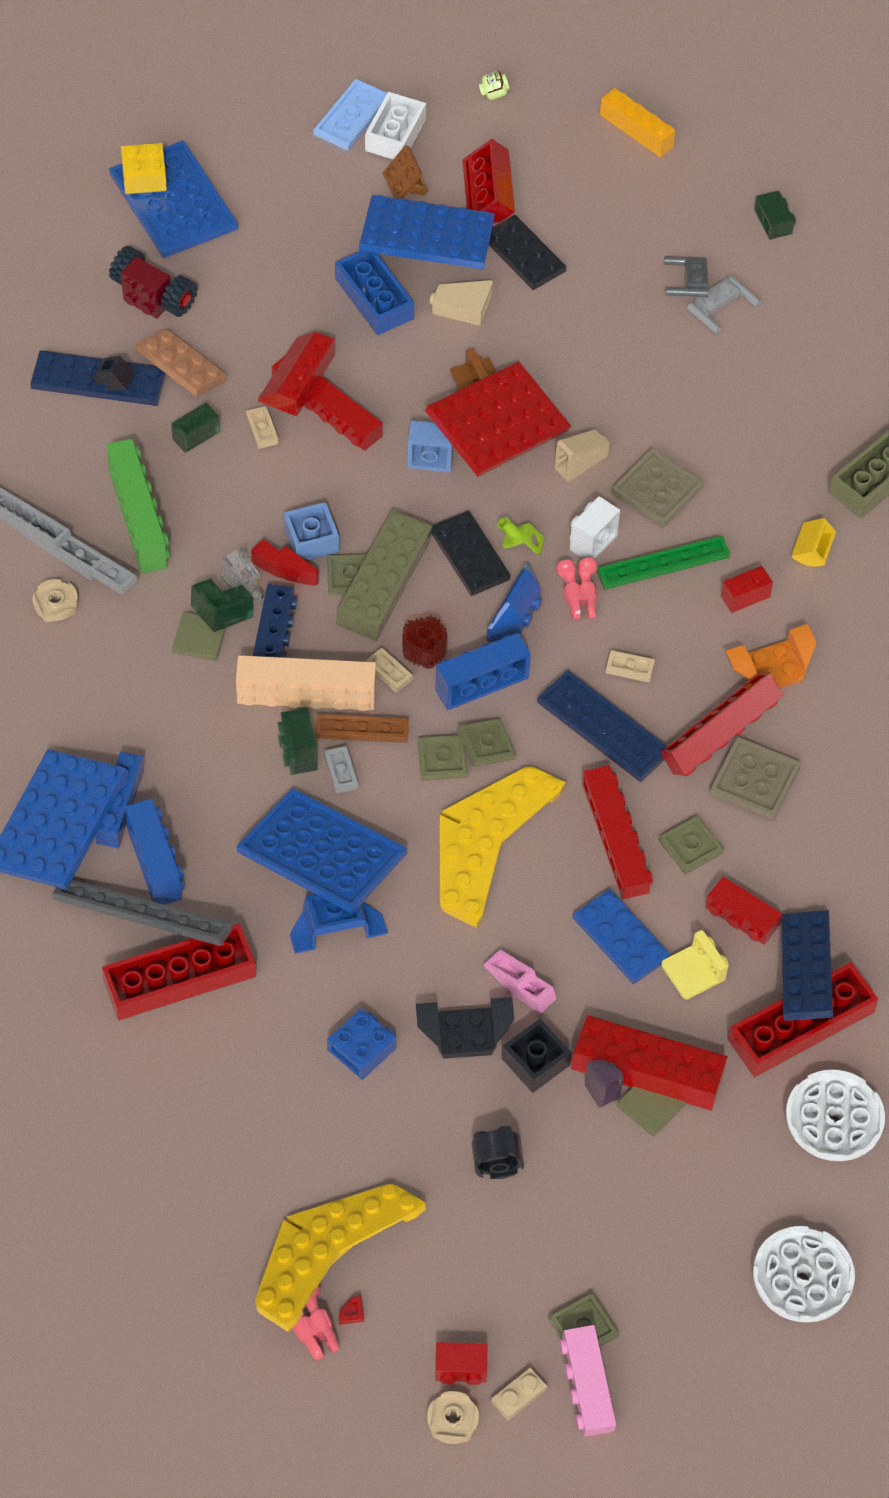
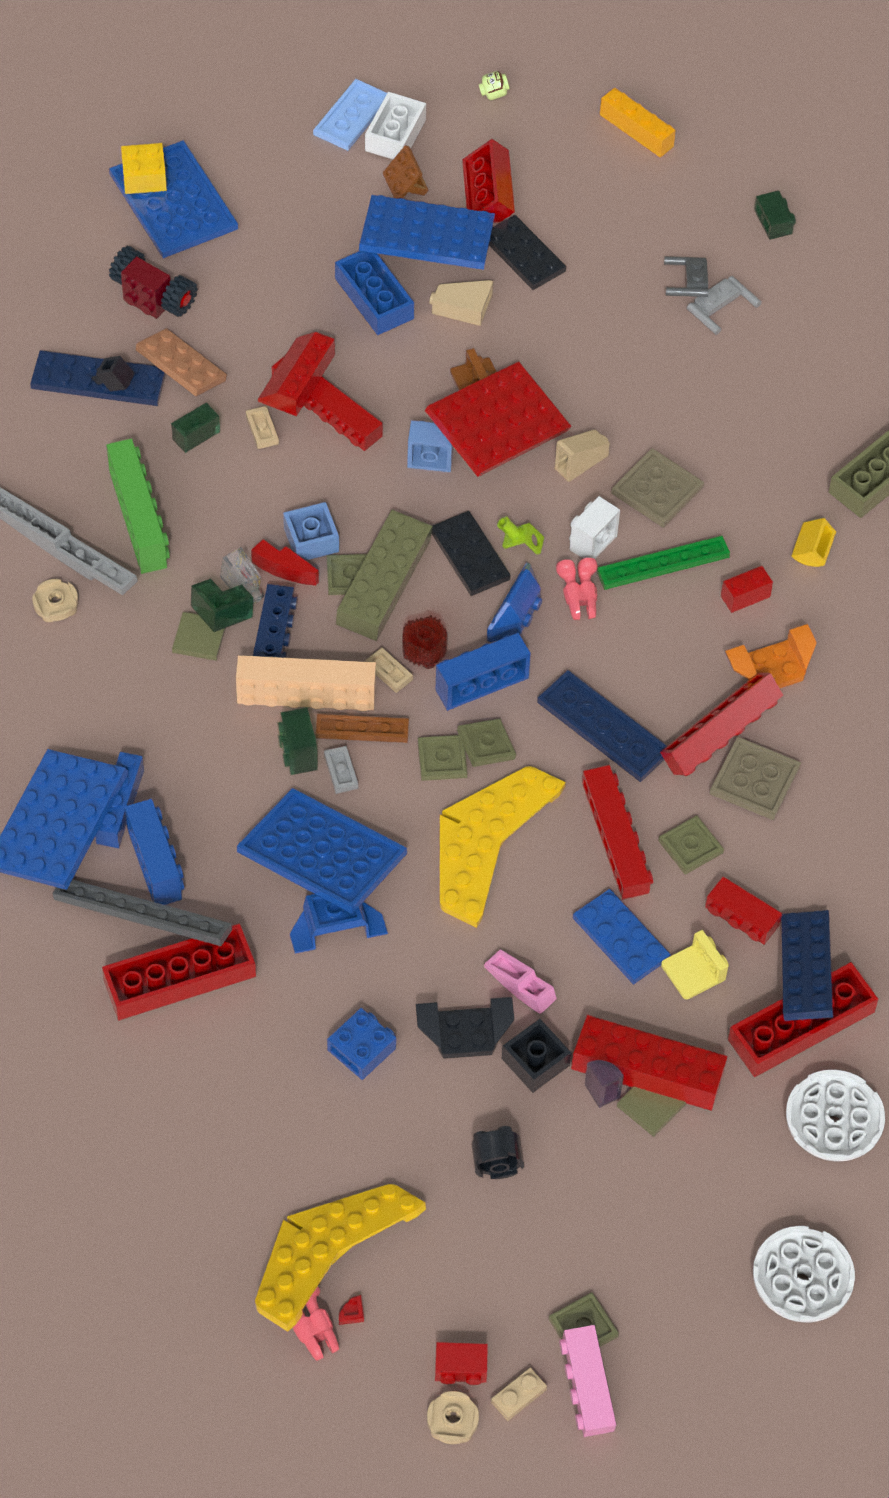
(630, 666): tan plate -> none

